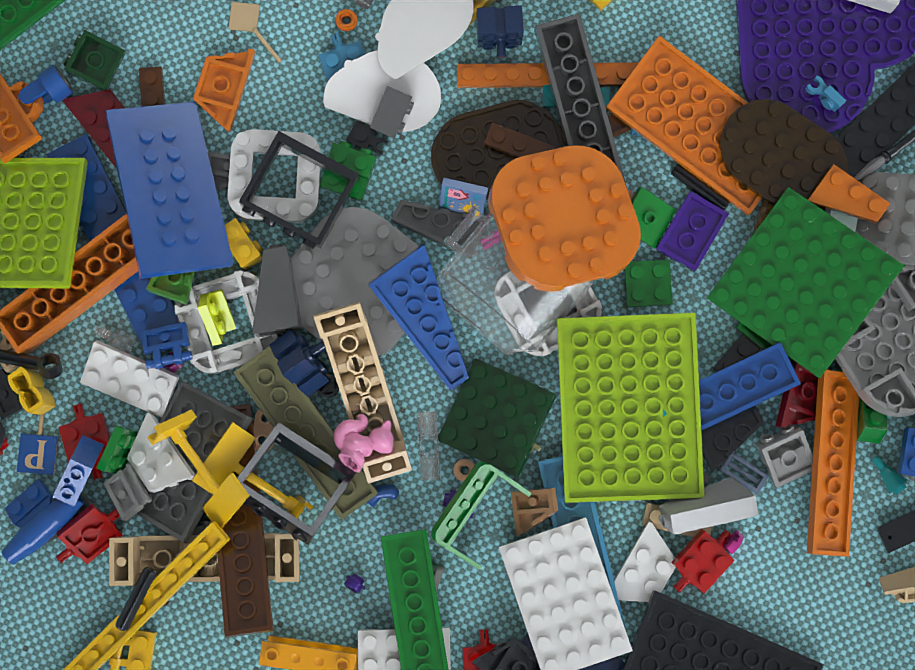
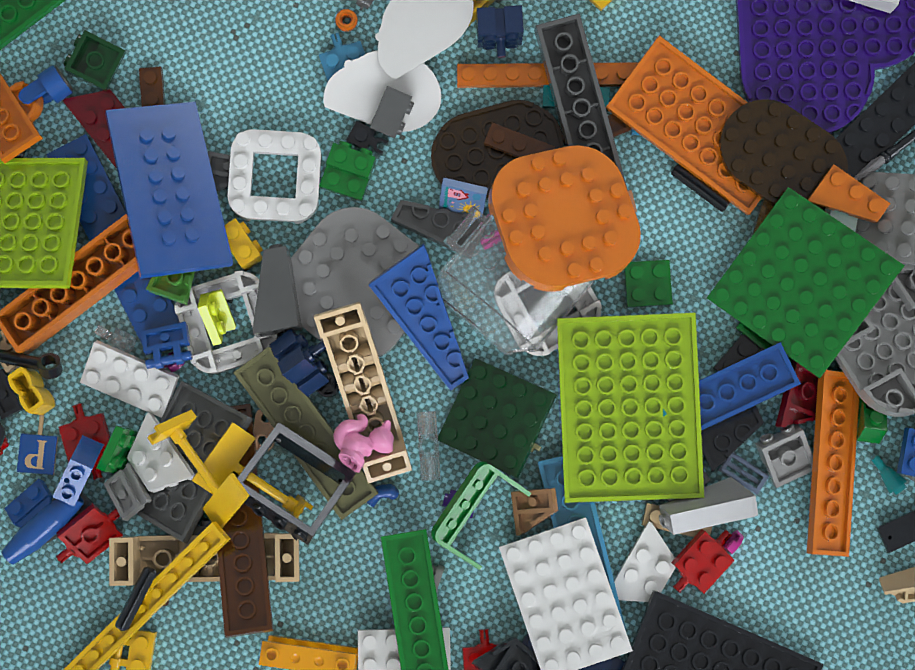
(223, 85): orange wing -> none
(245, 18): tan piece -> none
(313, 156): black window -> none
(354, 583): dark purple plate -> none
(463, 462): light nougat plate -> none
(652, 216): green plate -> none
(692, 231): dark purple plate -> none
(829, 96): dark azure plate -> none

